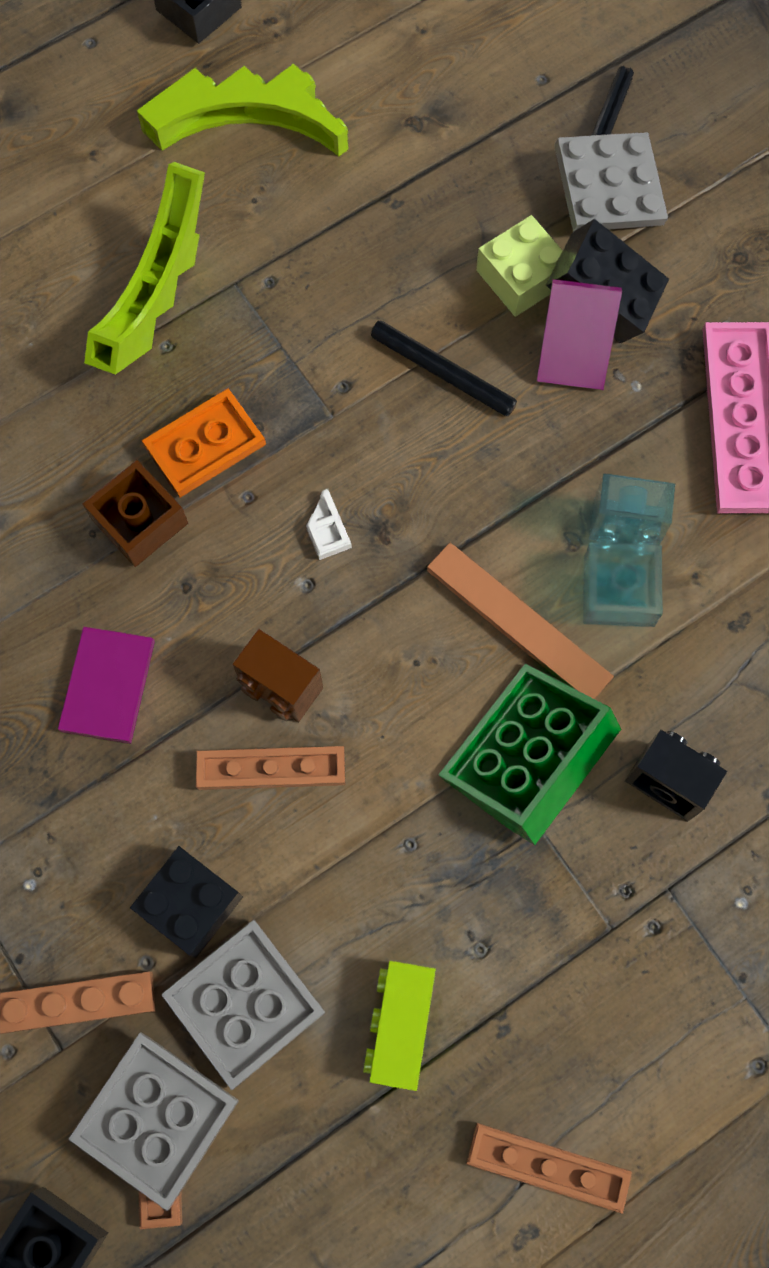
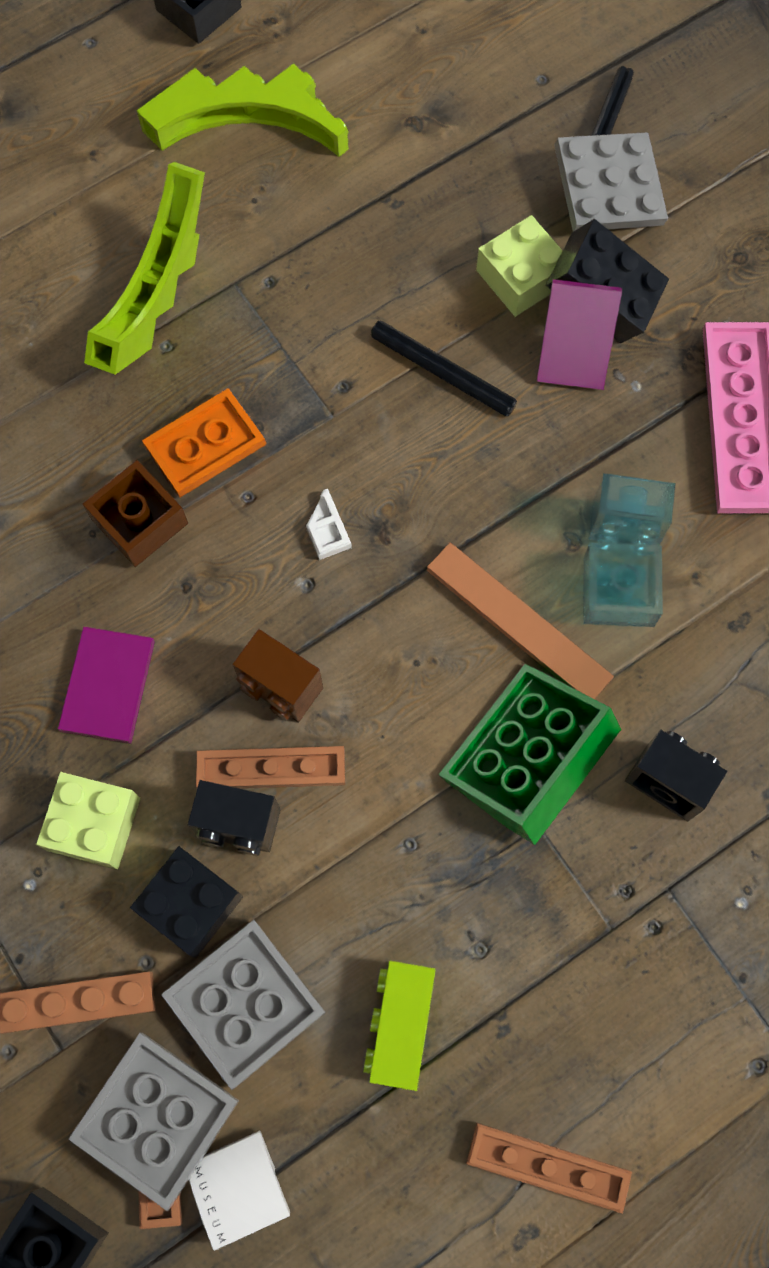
(88, 820): none -> yellowish green brick
(234, 817): none -> black brick
(238, 1191): none -> white slope

